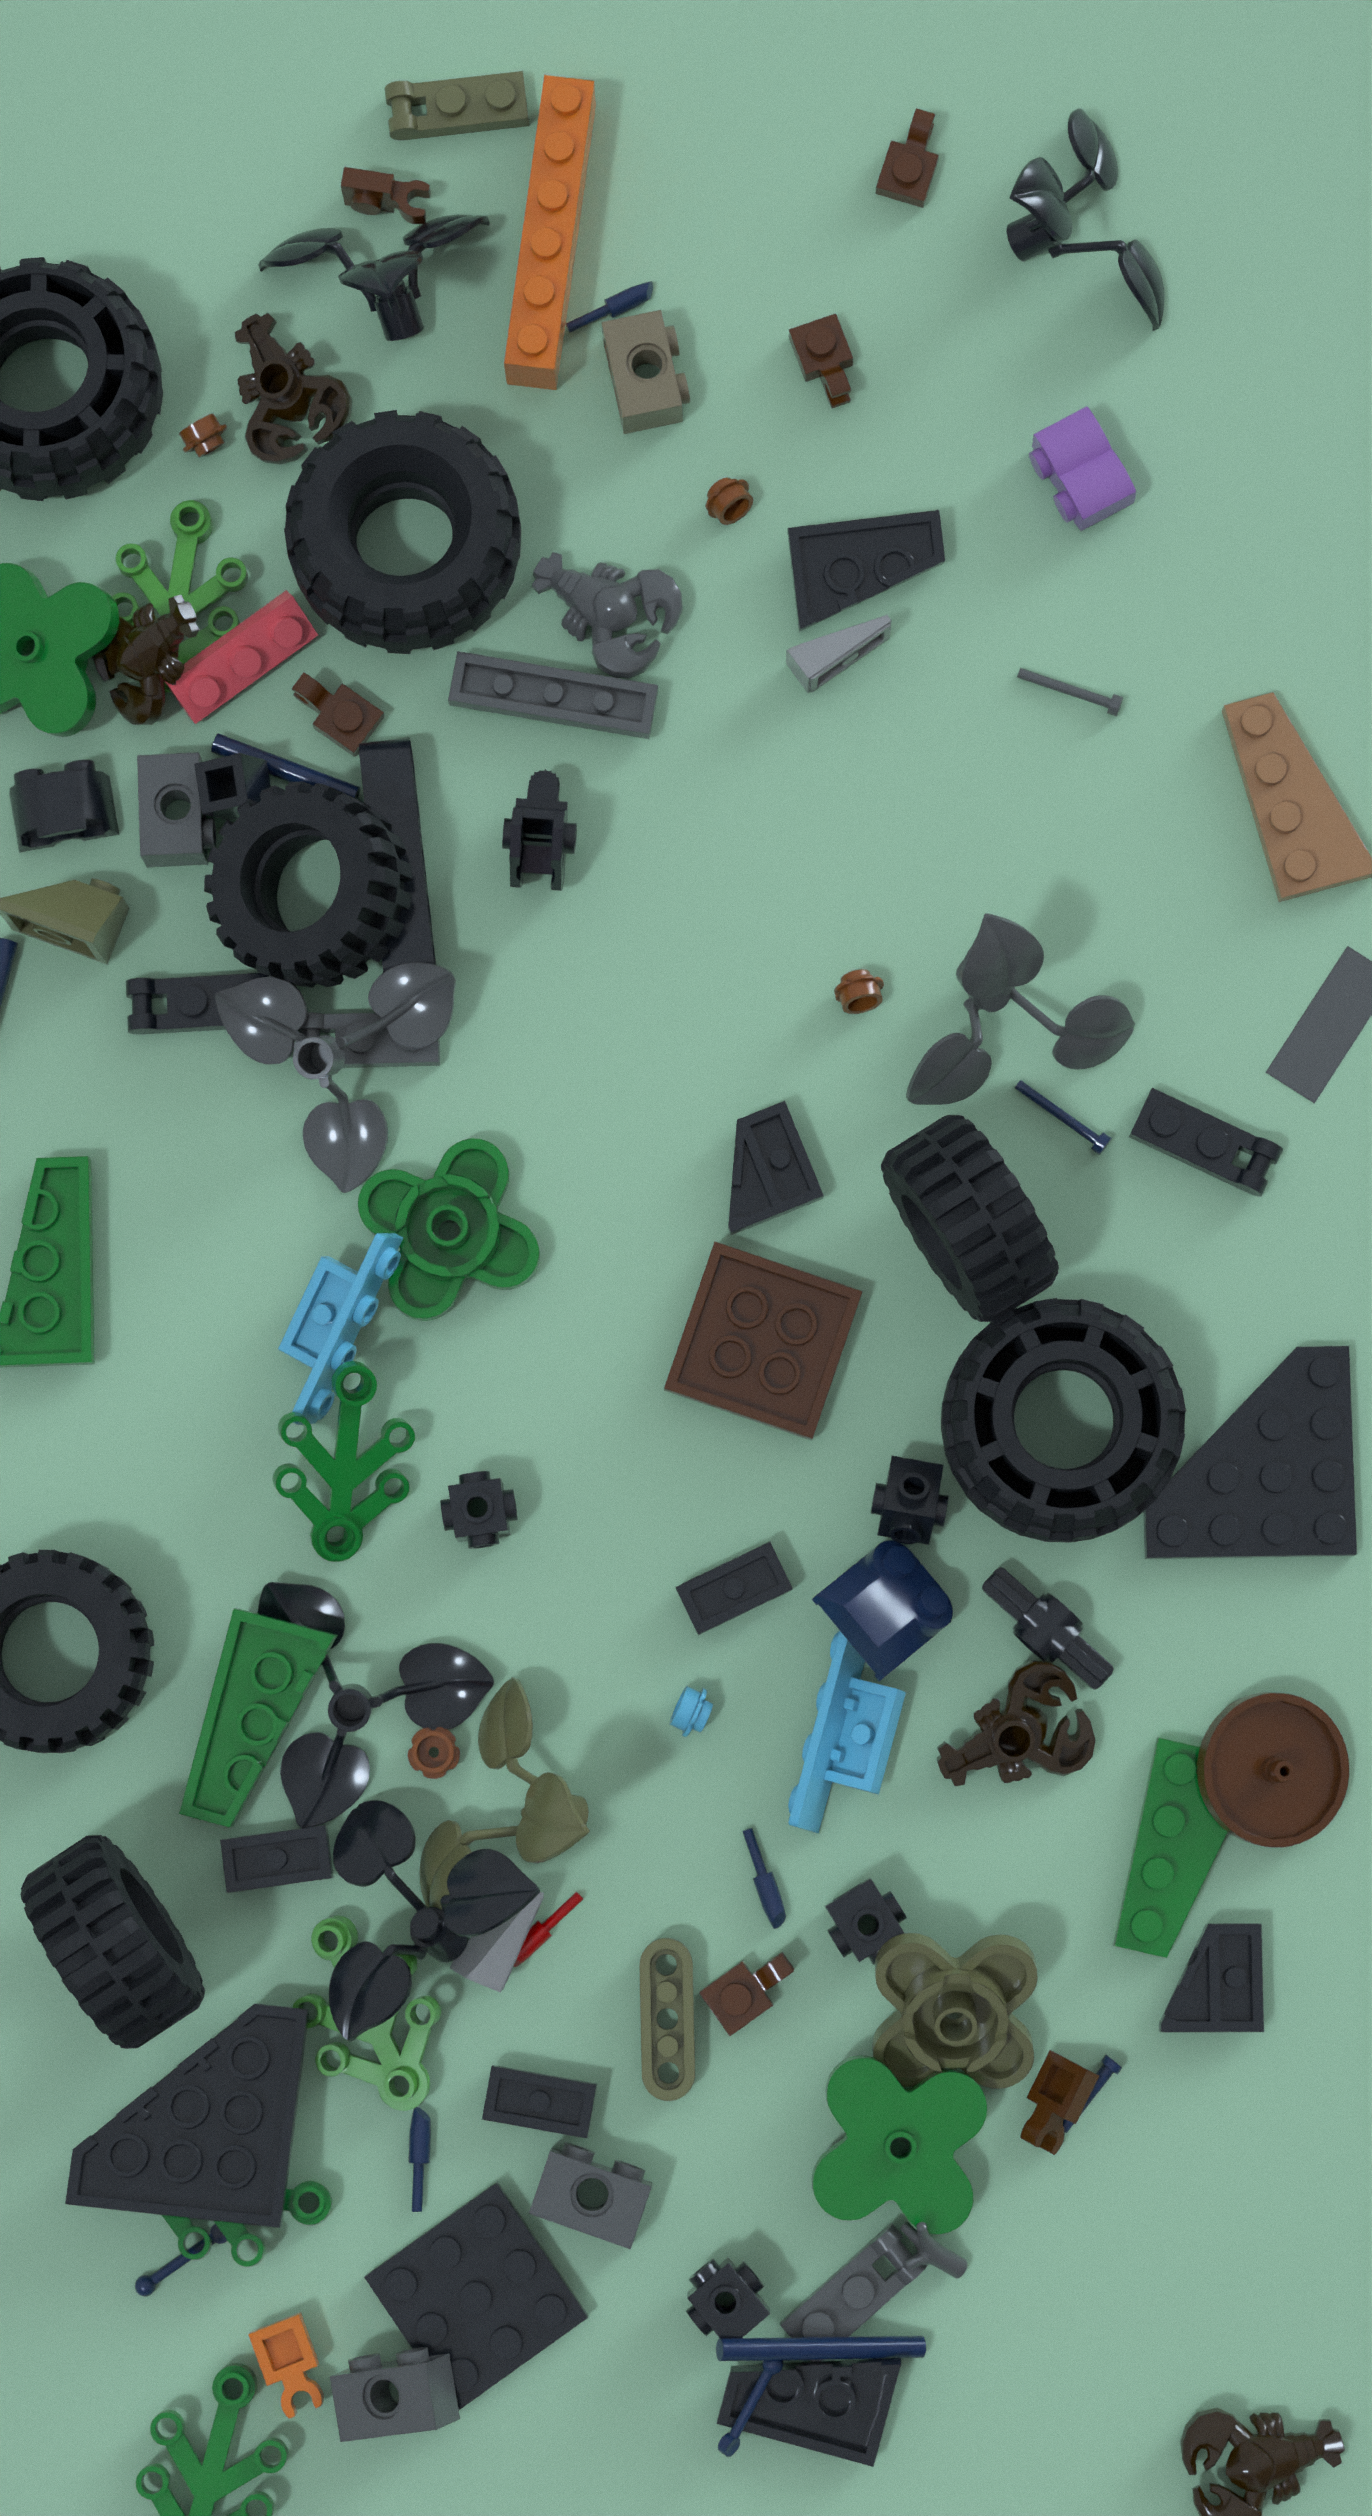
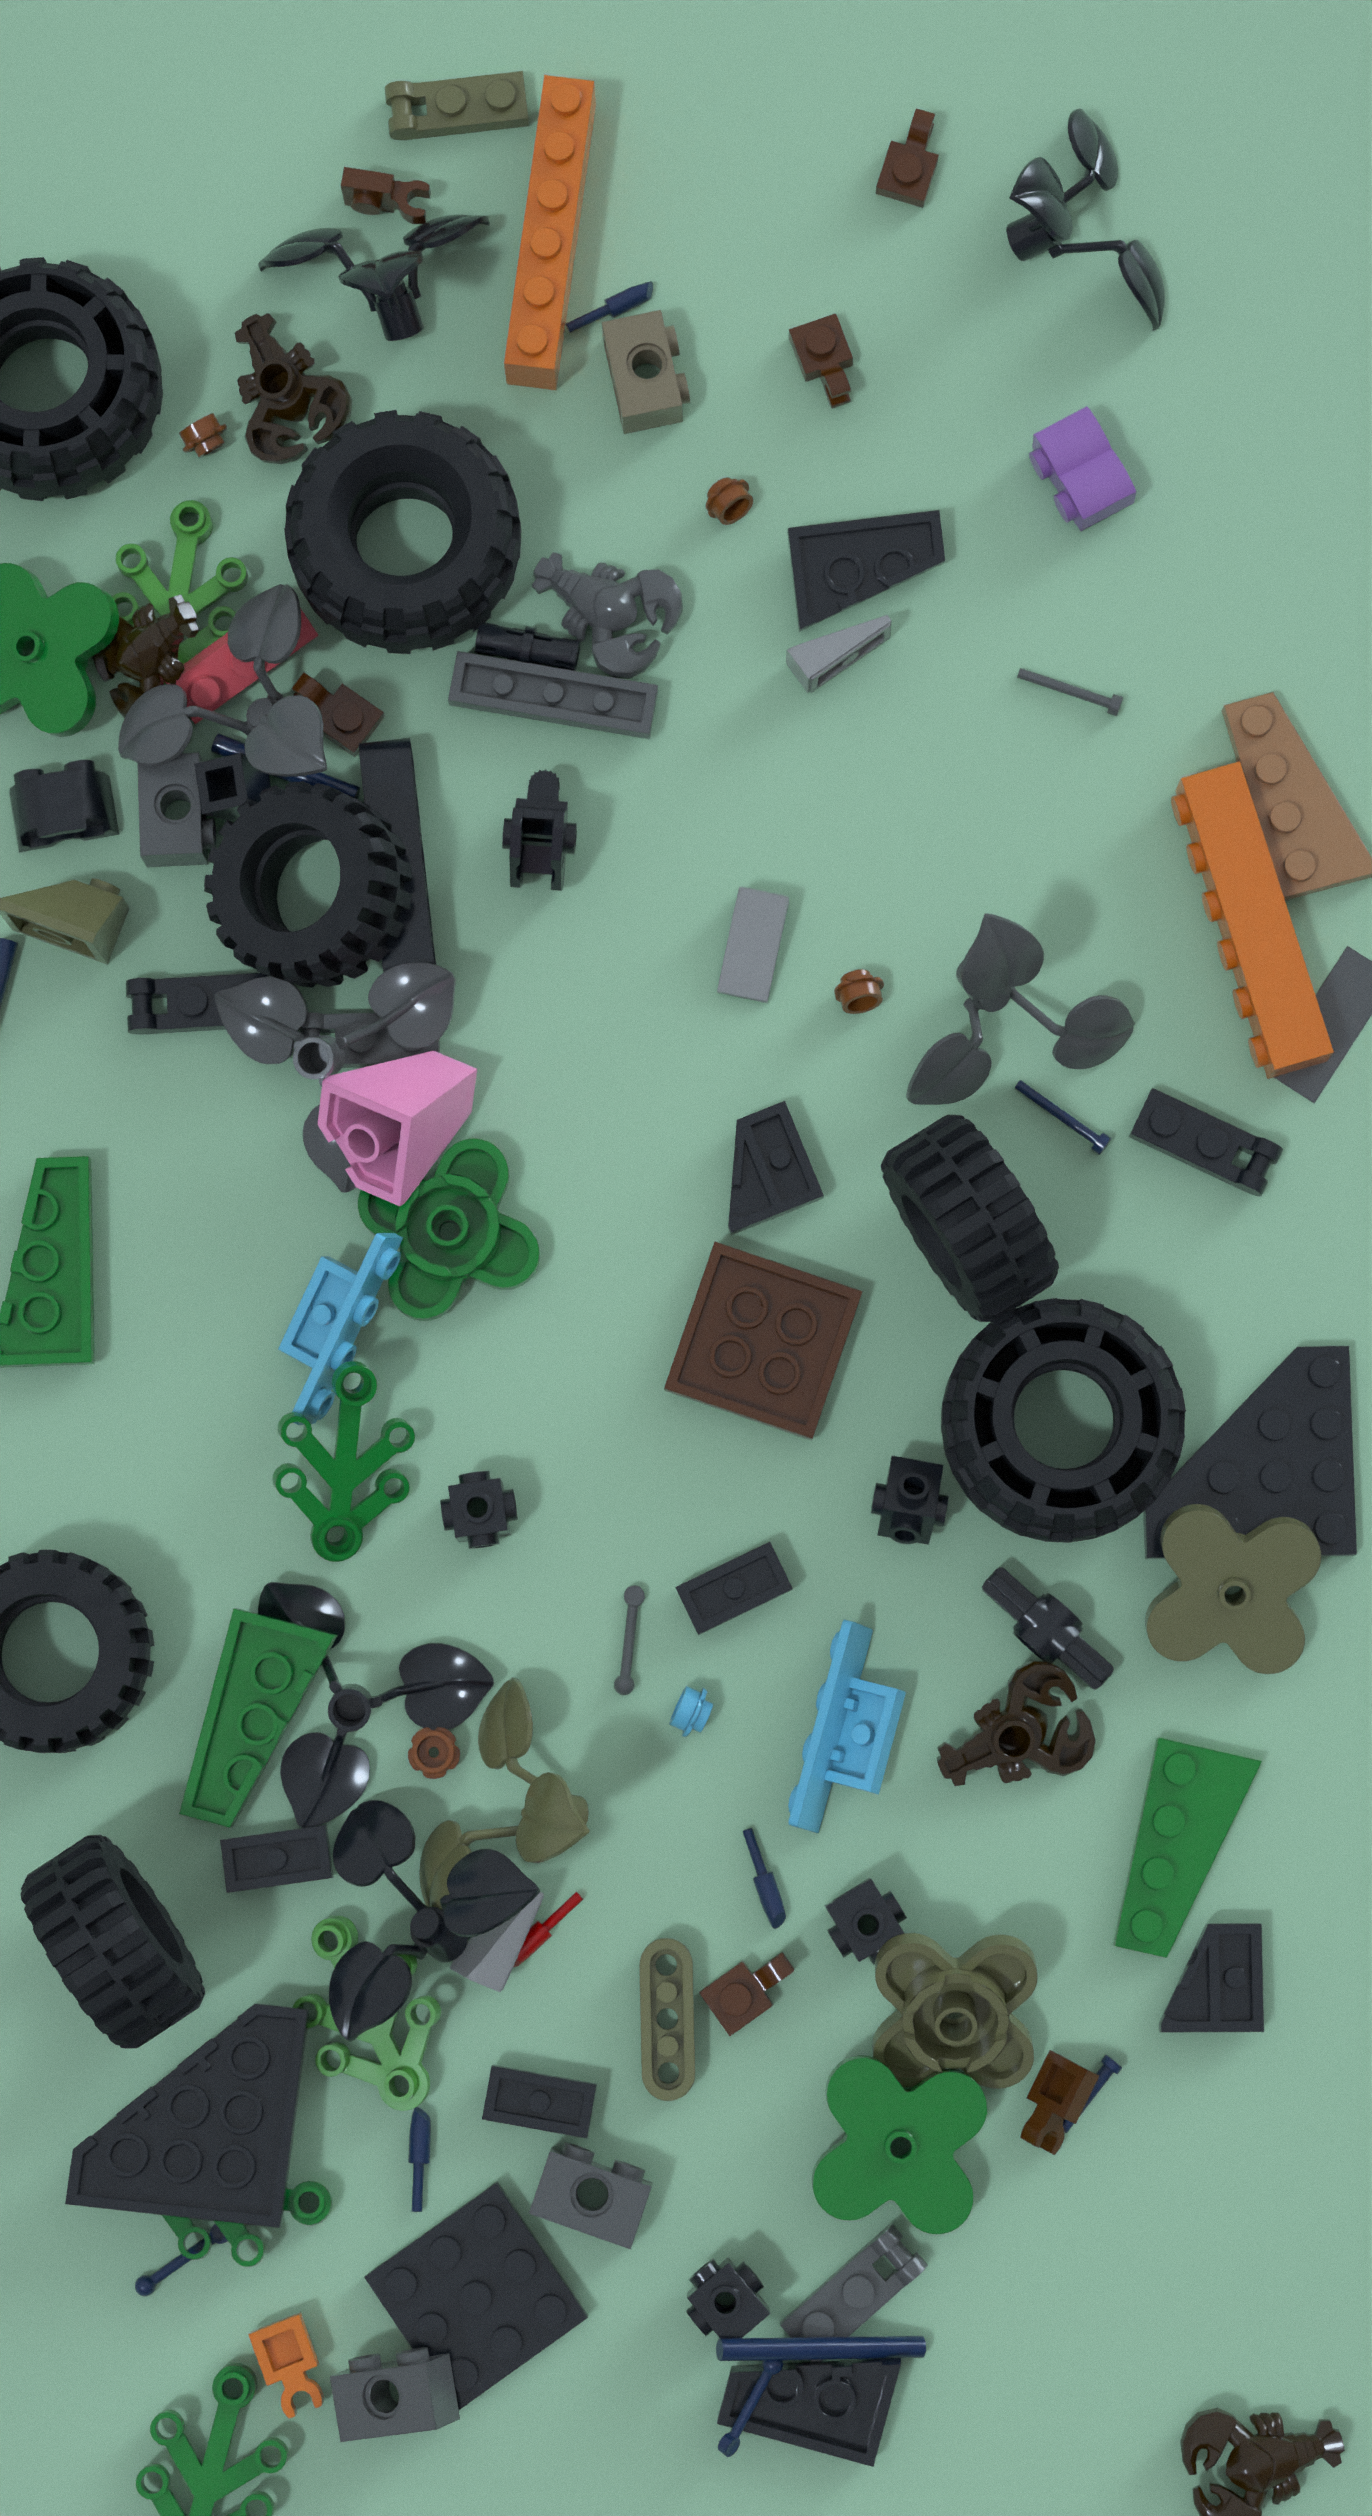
(280, 731): none -> dark grey plant
(396, 1119): none -> bright pink slope
(527, 646): none -> black pin
(633, 1597): none -> dark grey hinge
(753, 944): none -> light grey slope
(886, 1606): dark blue slope -> none
(931, 2252): dark grey bar -> none
(1209, 1560): none -> olive plant
(1252, 919): none -> orange brick
(1273, 1769): reddish brown piece -> none

